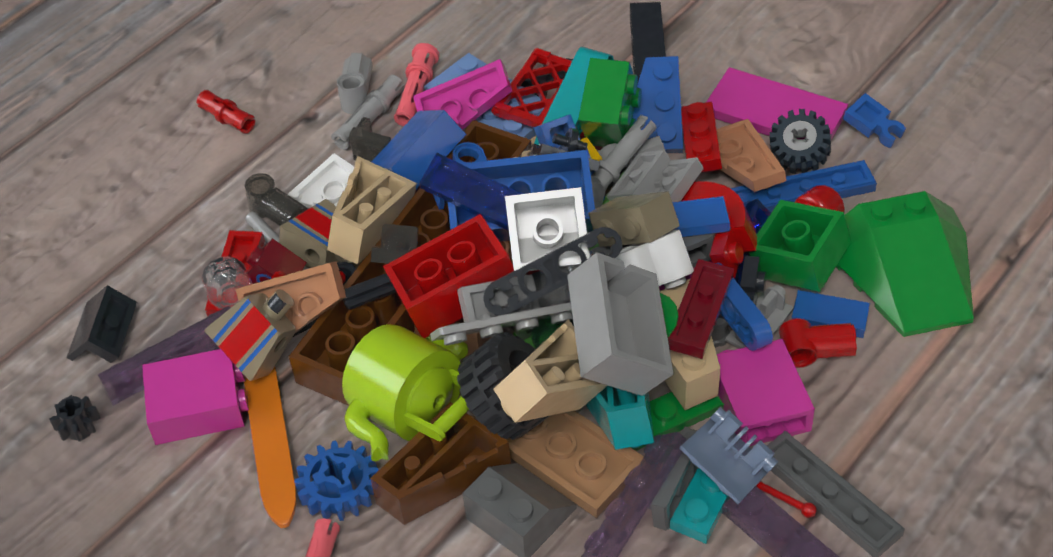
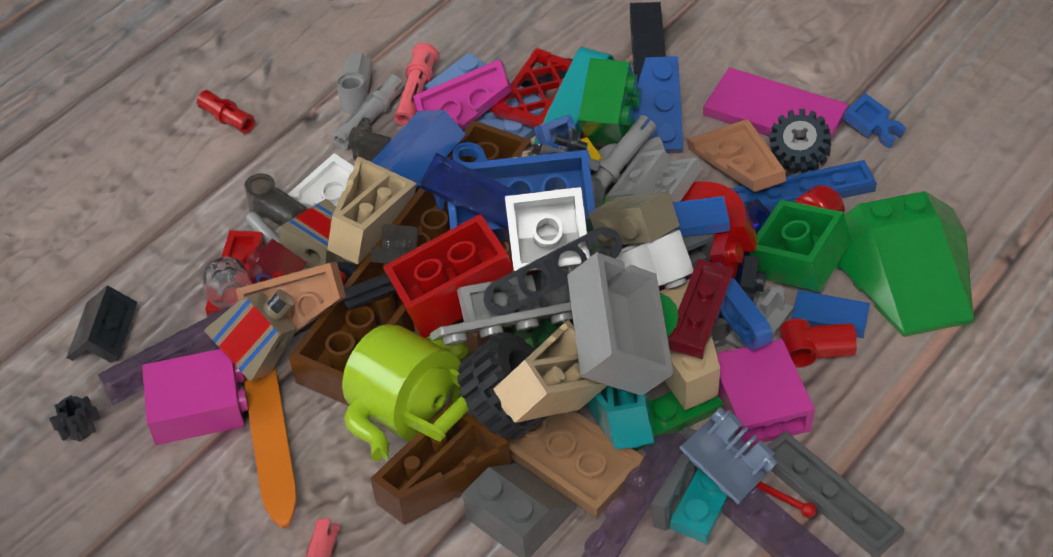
(336, 480): blue gear -> none
(701, 135): red plate -> none

